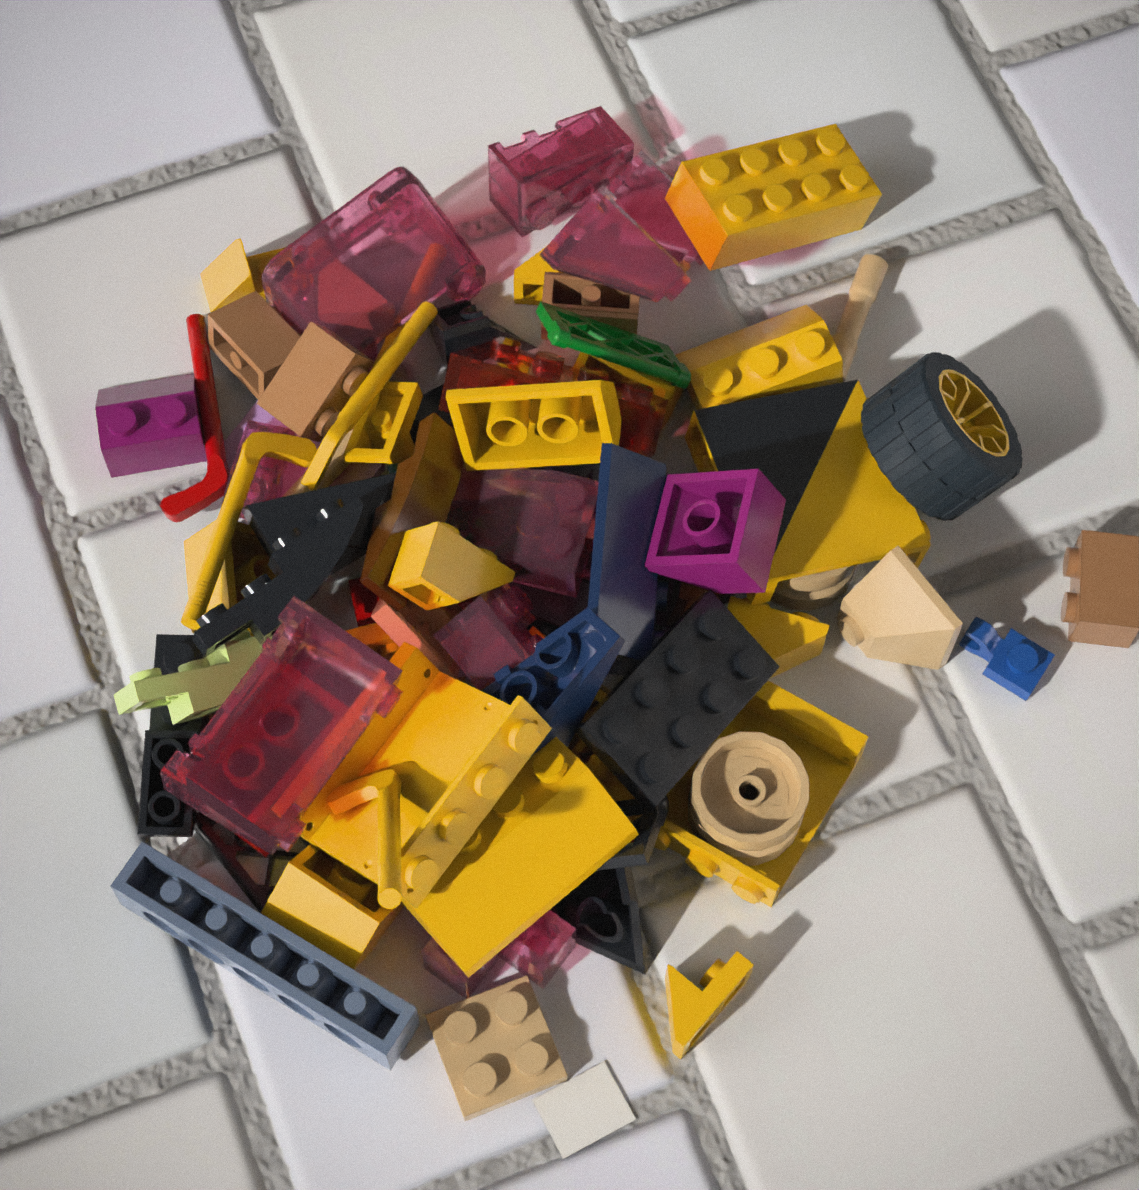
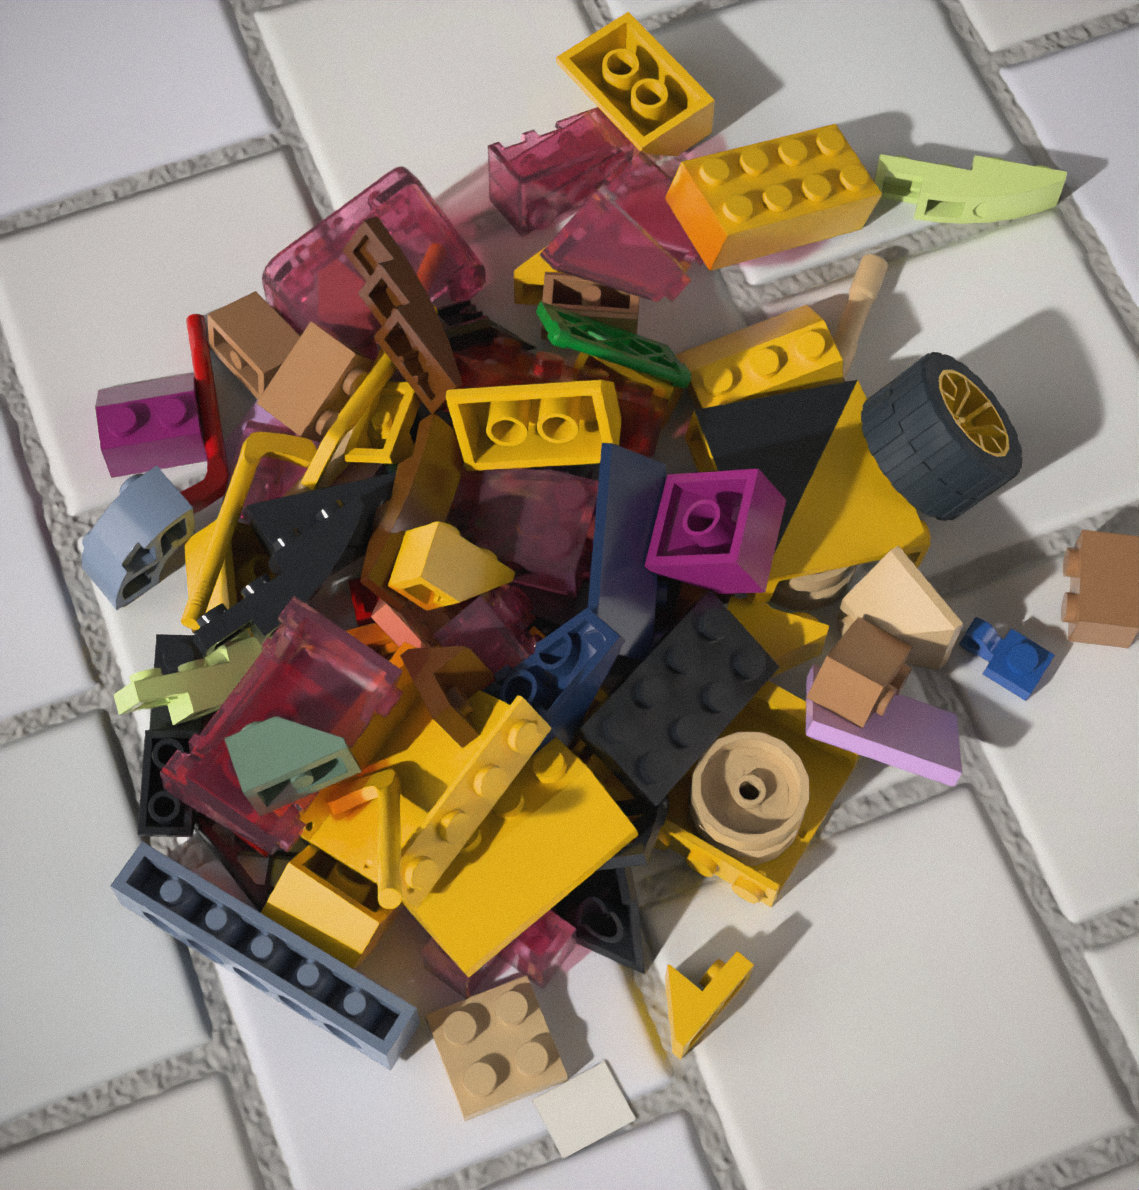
(136, 536): none -> sand blue brick
(235, 275): yellow slope -> none
(287, 761): none -> sand green slope
(409, 322): none -> reddish brown slope
(446, 682): none -> reddish brown slope
(640, 87): none -> yellow slope
(862, 673): none -> medium nougat brick
(906, 736): none -> lavender tile
(984, 194): none -> yellowish green slope

